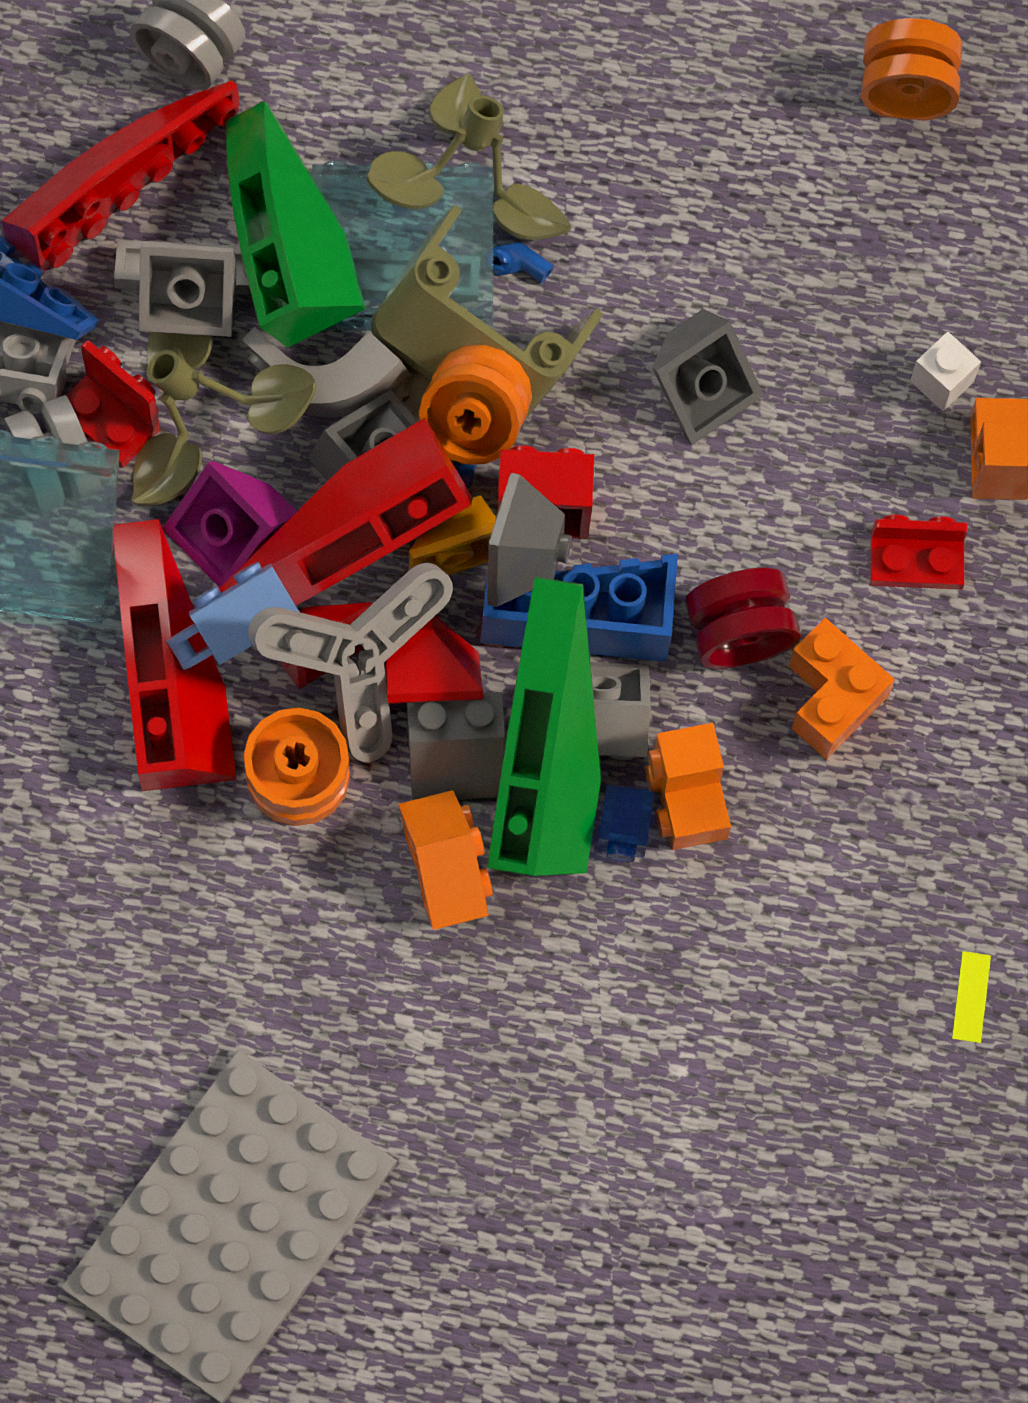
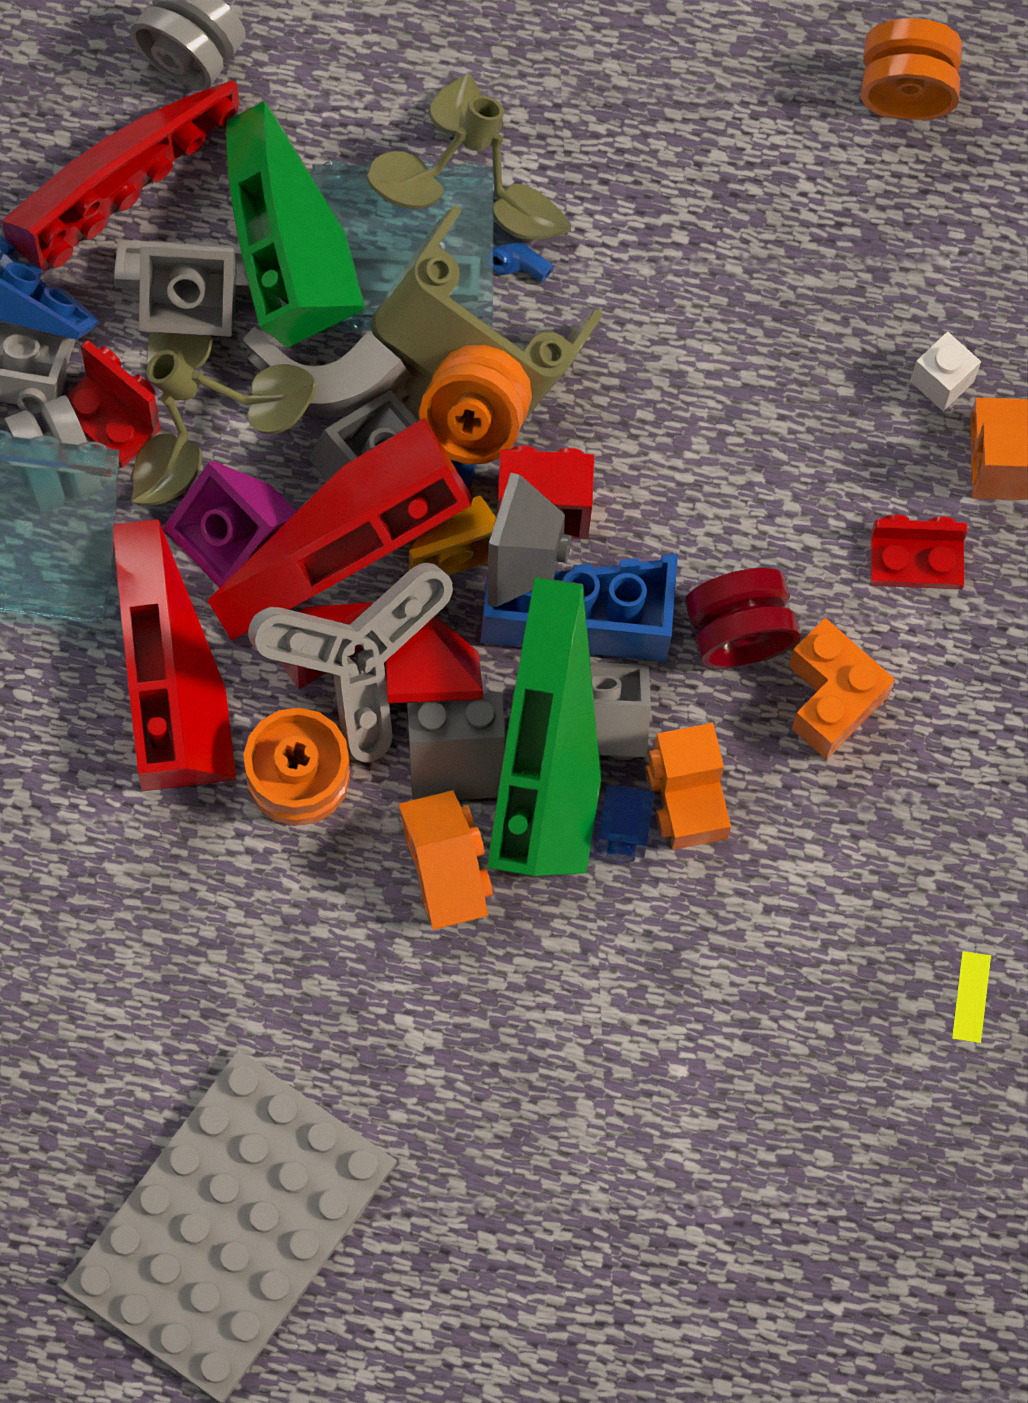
(226, 615): medium blue brick -> none
(705, 374): dark grey slope -> none

